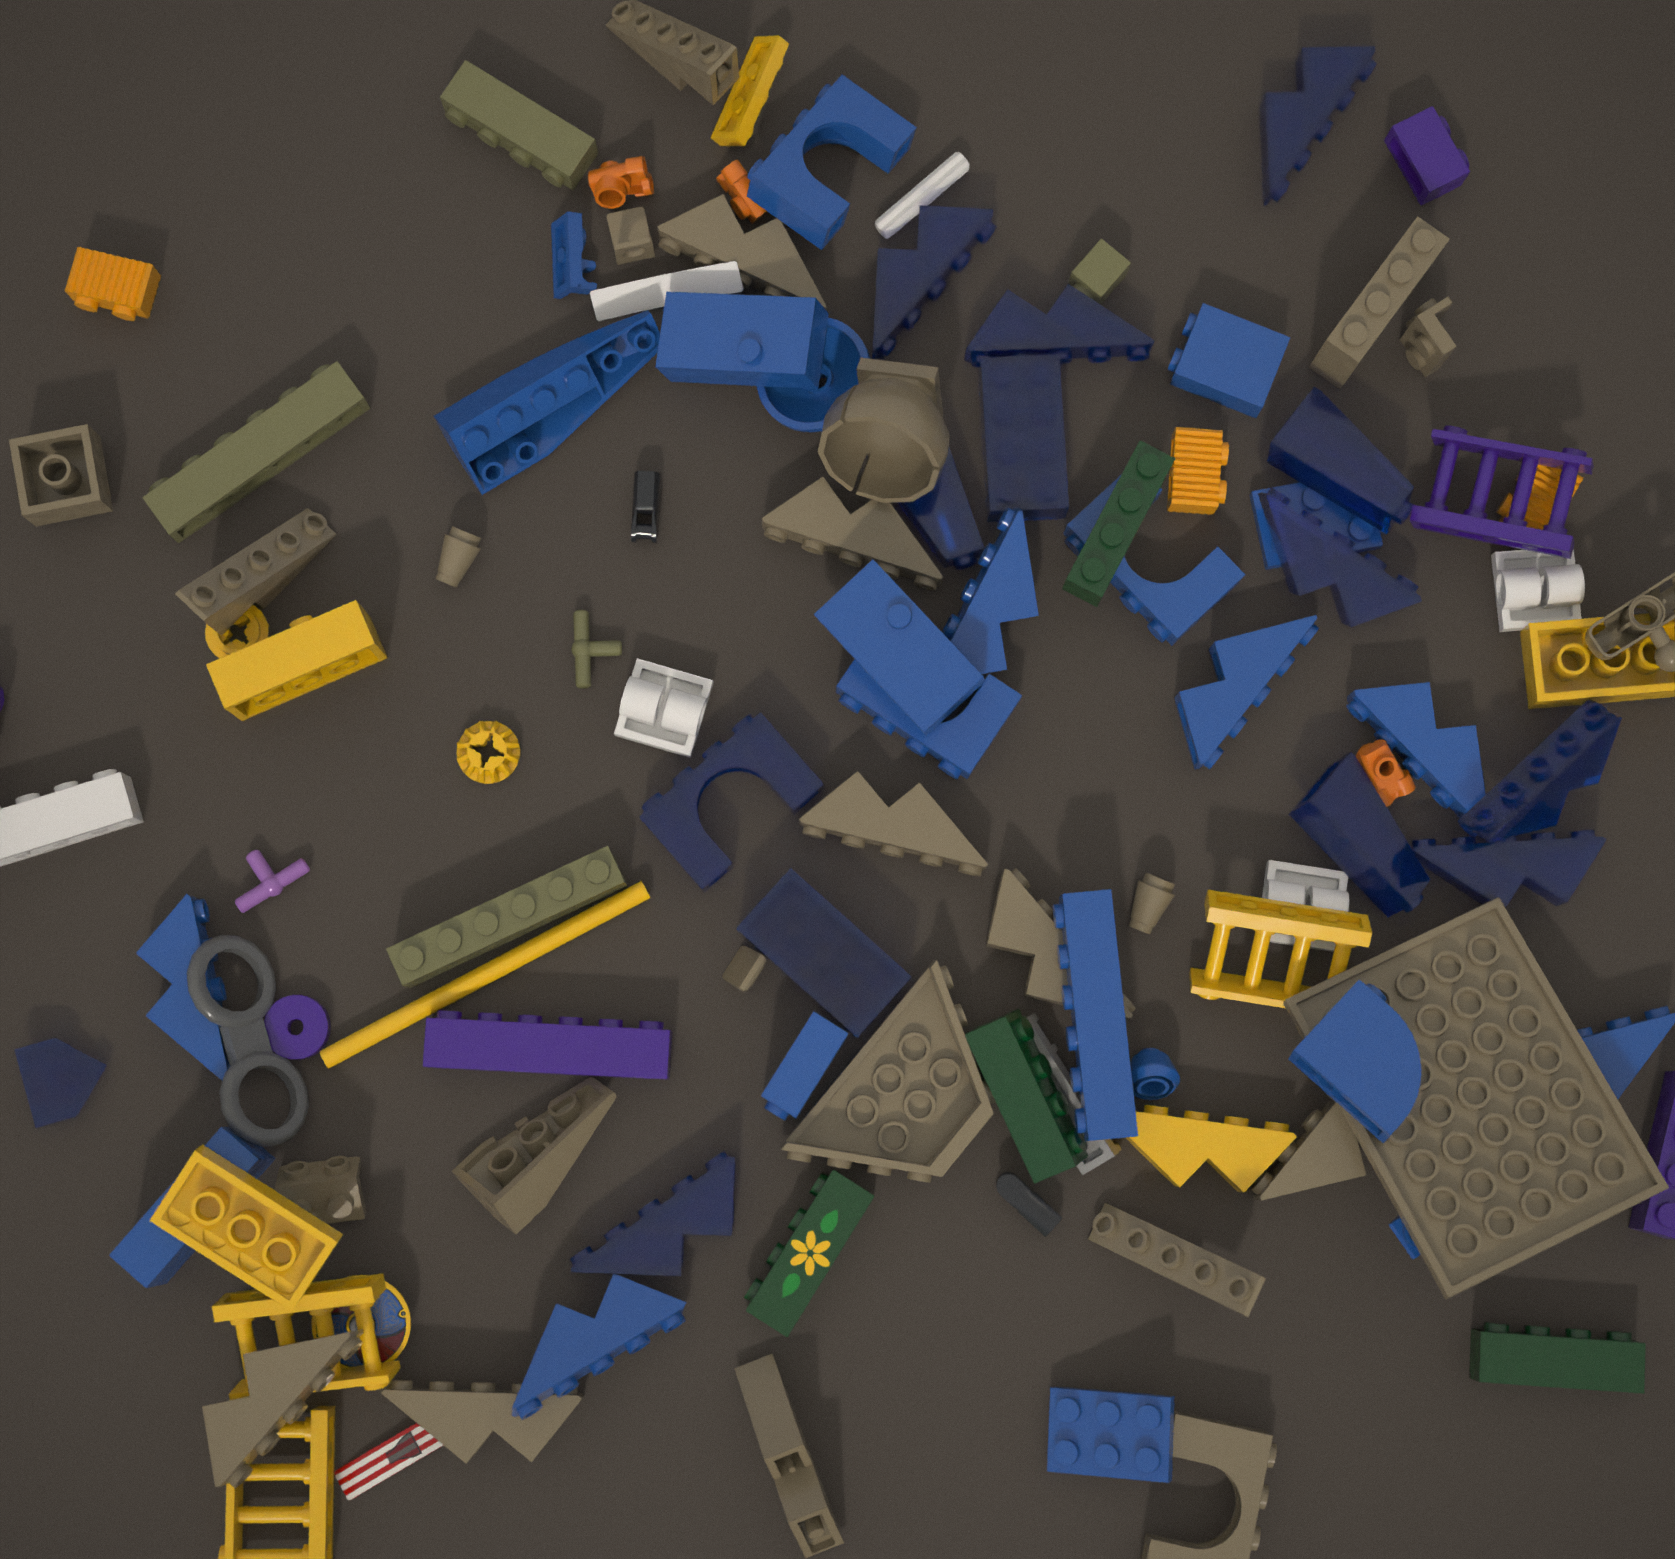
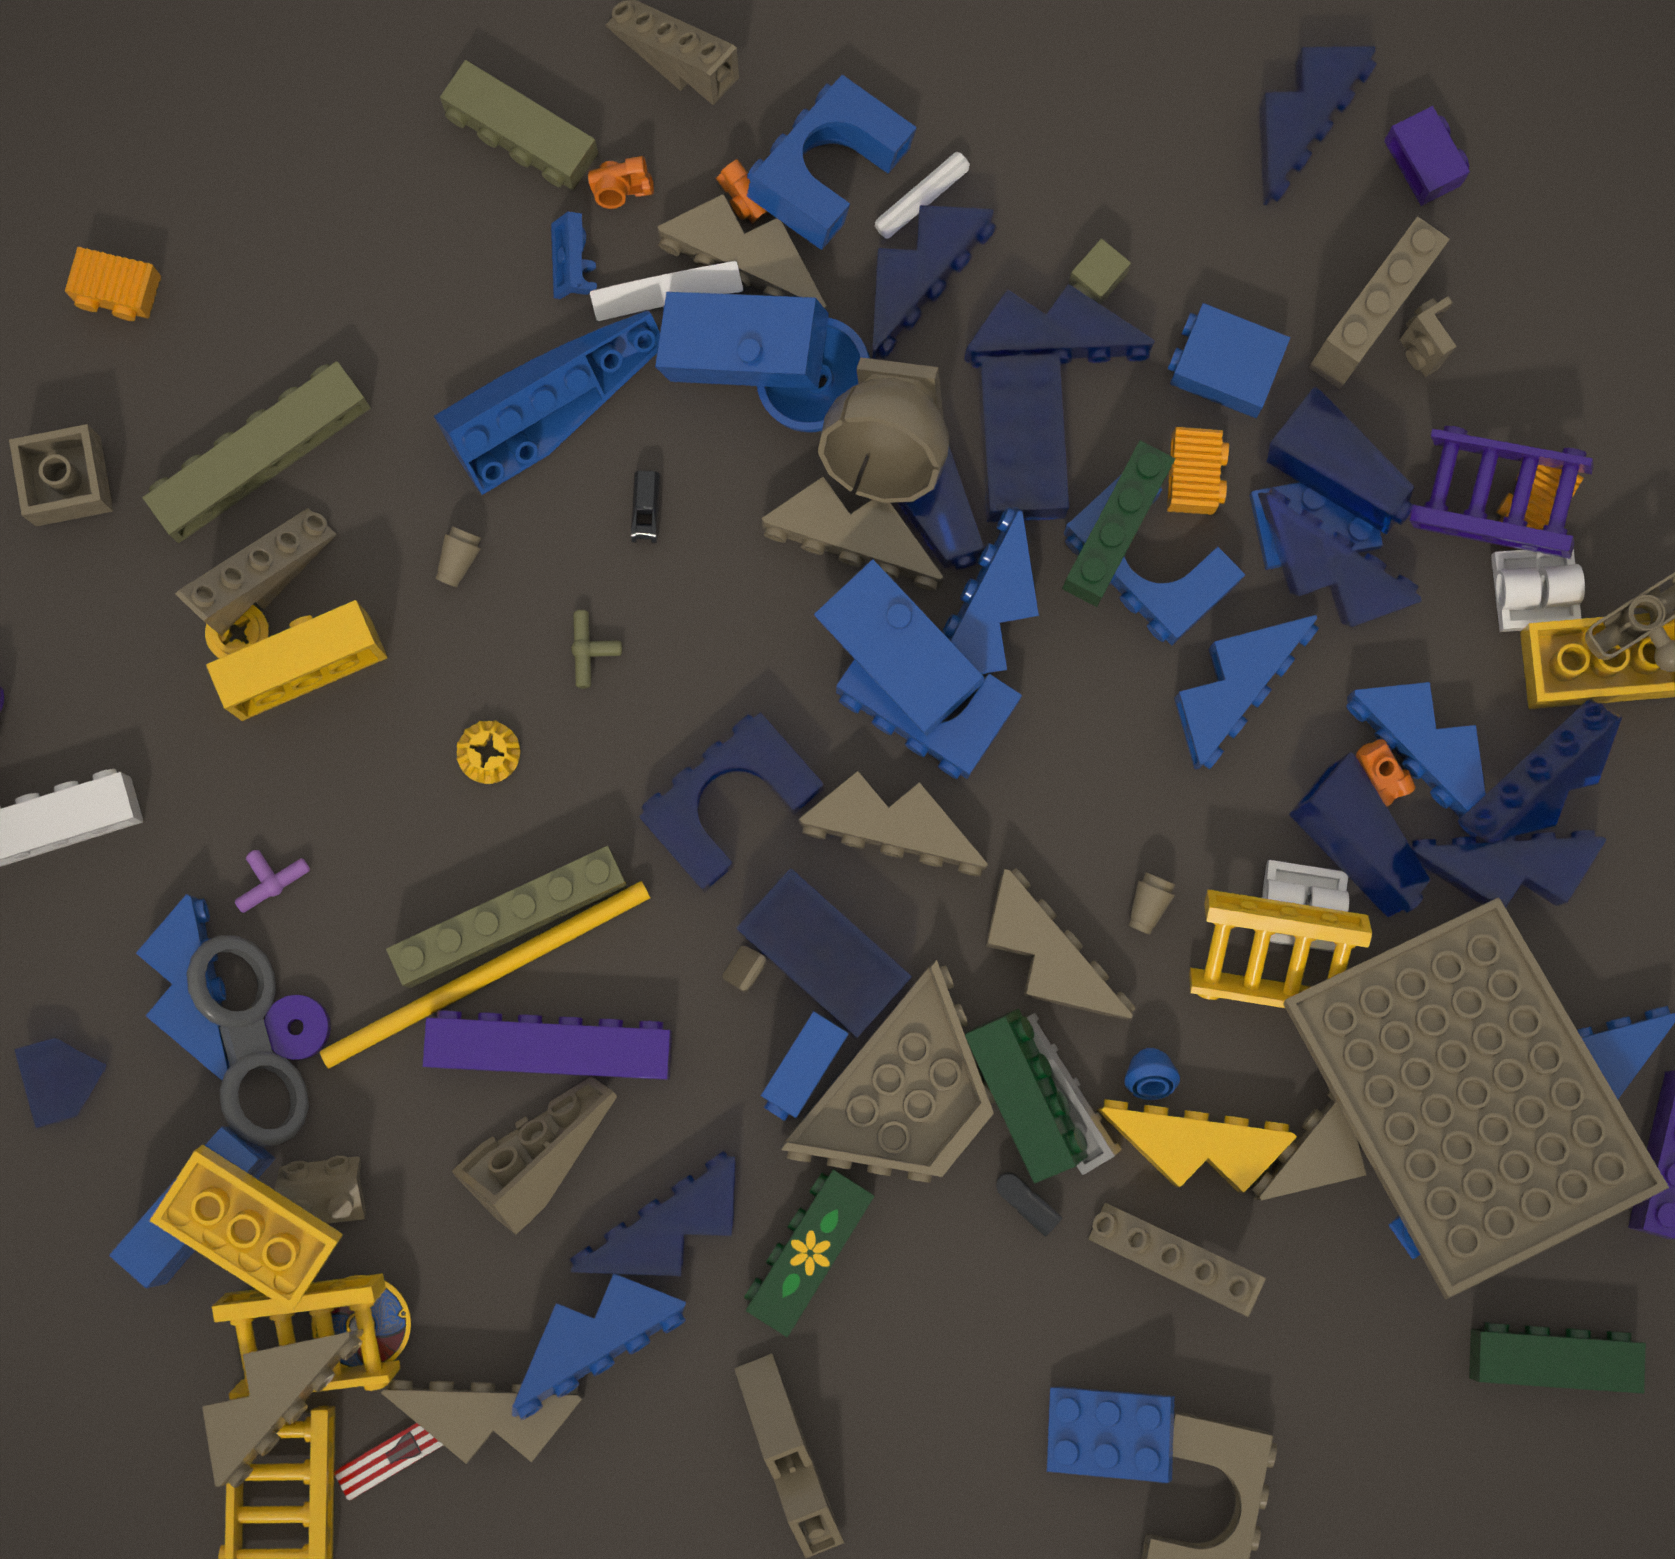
(630, 235): dark tan bracket -> none
(663, 707): white plate -> none
(750, 91): yellow plate -> none
(1097, 1015): blue brick -> none
(1364, 1060): blue brick -> none

